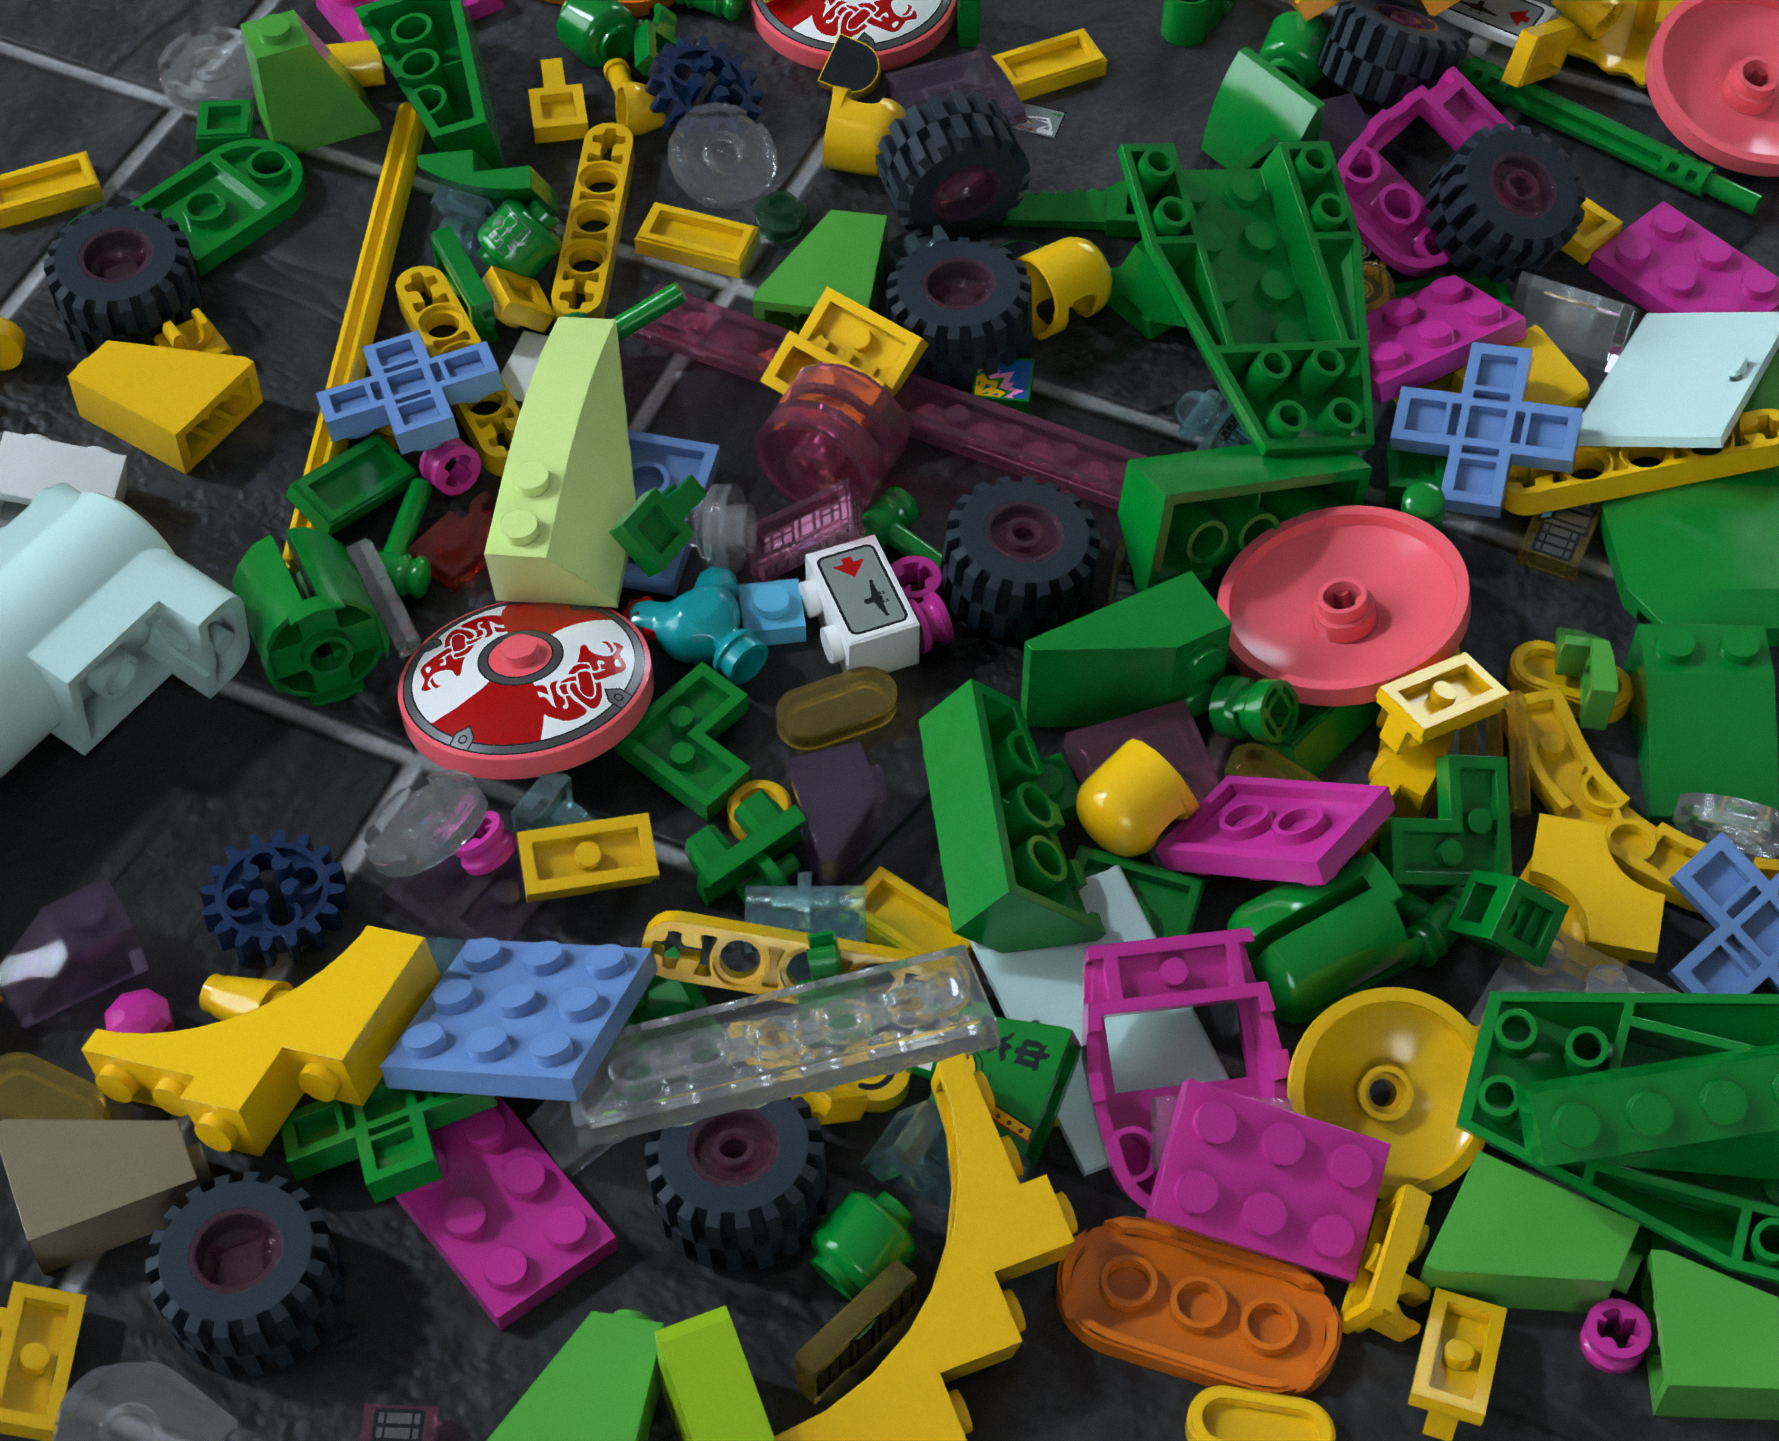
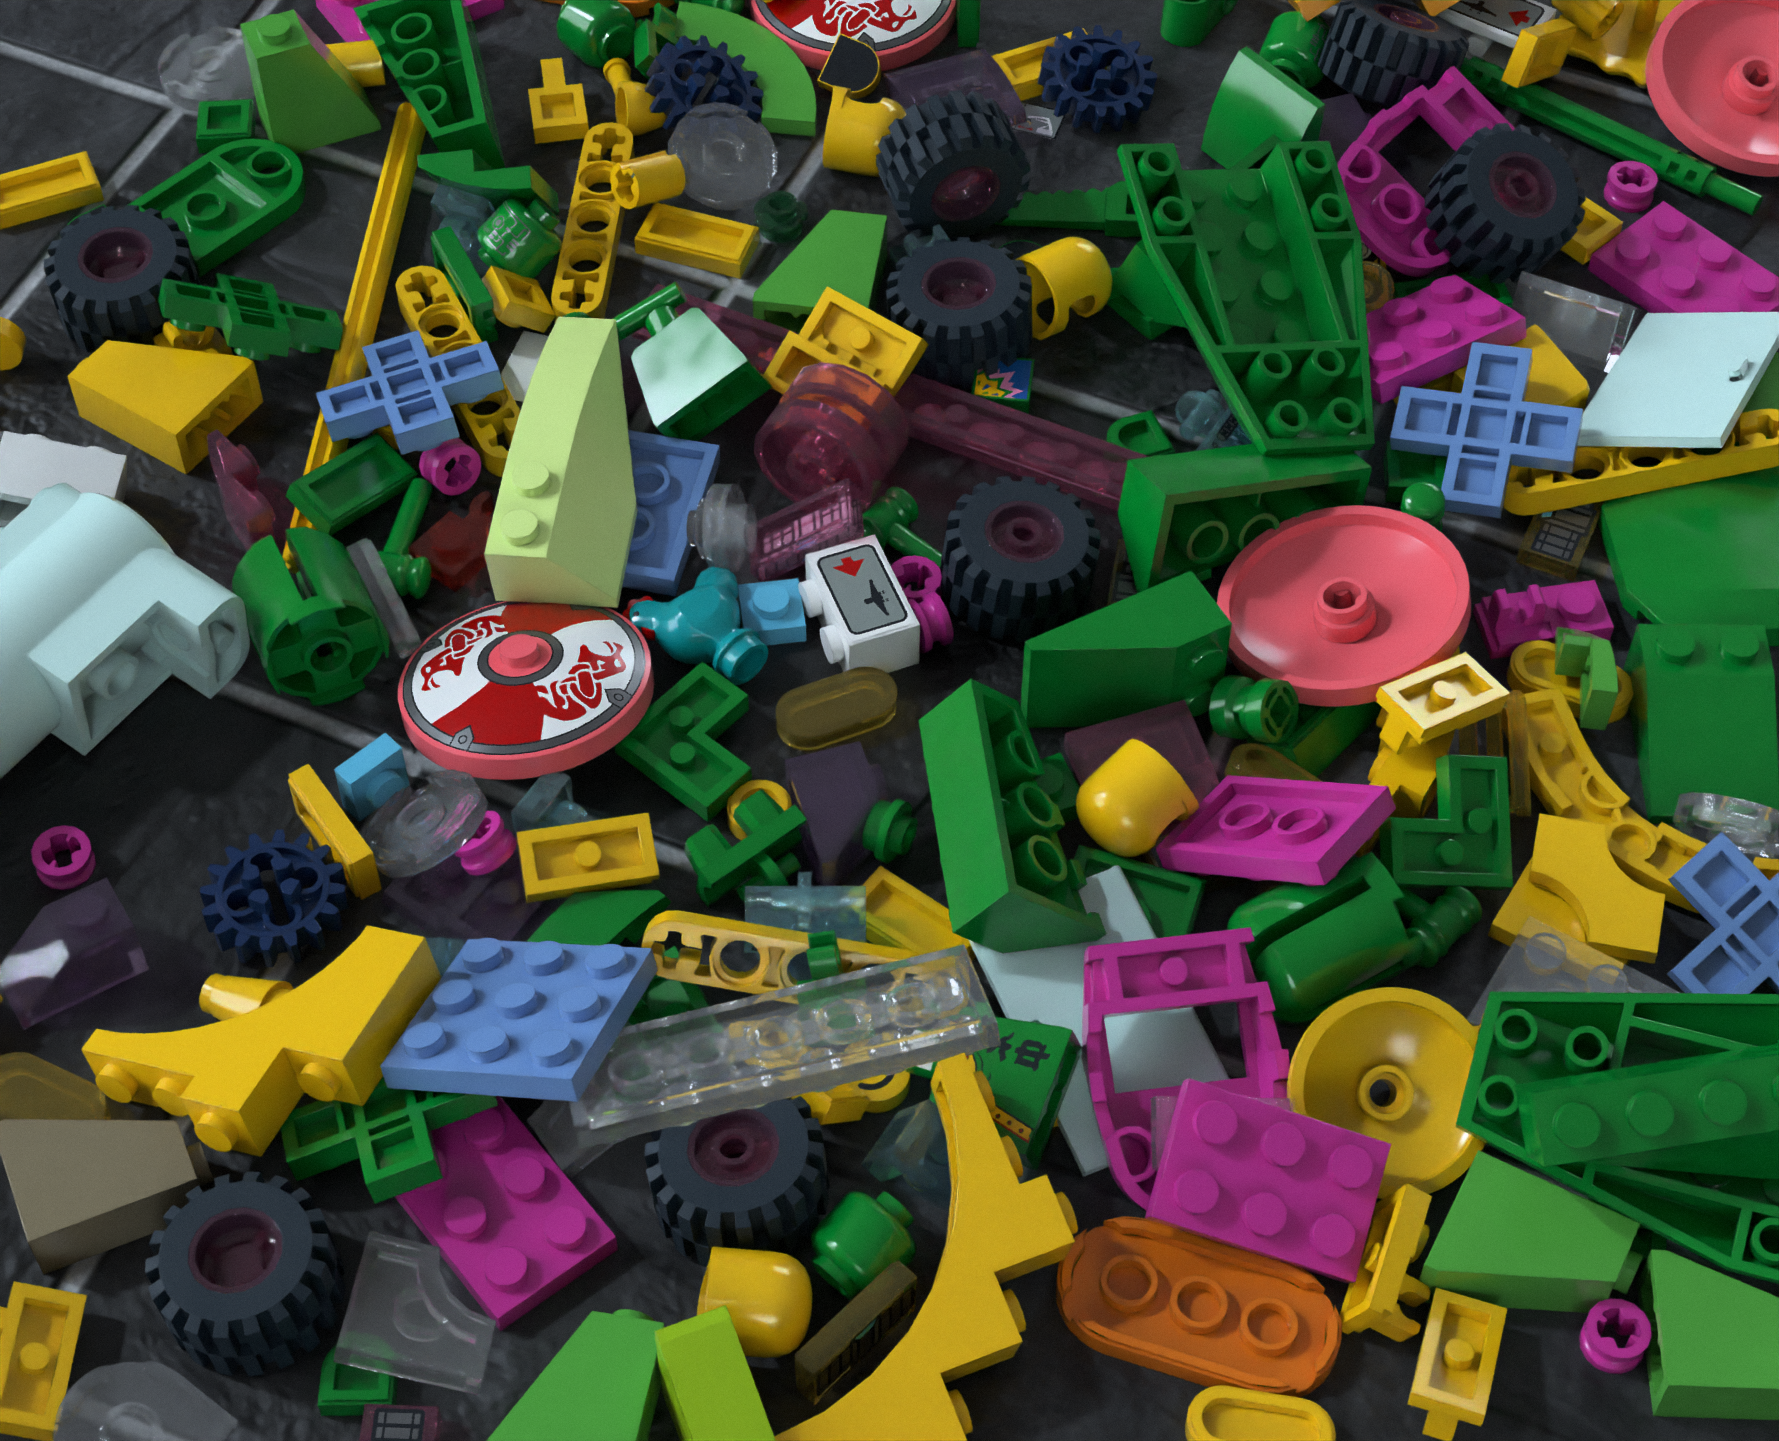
(60, 839): none -> dark pink bush
(140, 1013): dark pink tile -> none
(238, 490): none -> clear pink slope
(250, 316): none -> green plate
(332, 827): none -> yellow tile
(348, 1388): none -> green tile
(371, 776): none -> medium azure plate
(409, 1321): none -> clear tile
(602, 917): none -> green slope
(647, 179): none -> yellow piece
(655, 525): green plate -> none
(692, 374): none -> torso
(764, 1295): none -> yellow helmet
(786, 85): none -> bright green tile
(889, 829): none -> green plate
(1113, 94): none -> dark blue gear
(1140, 434): none -> green tile
(1507, 917): green brick -> none
(1536, 613): none -> dark pink plate
(1630, 186): none -> dark pink bush

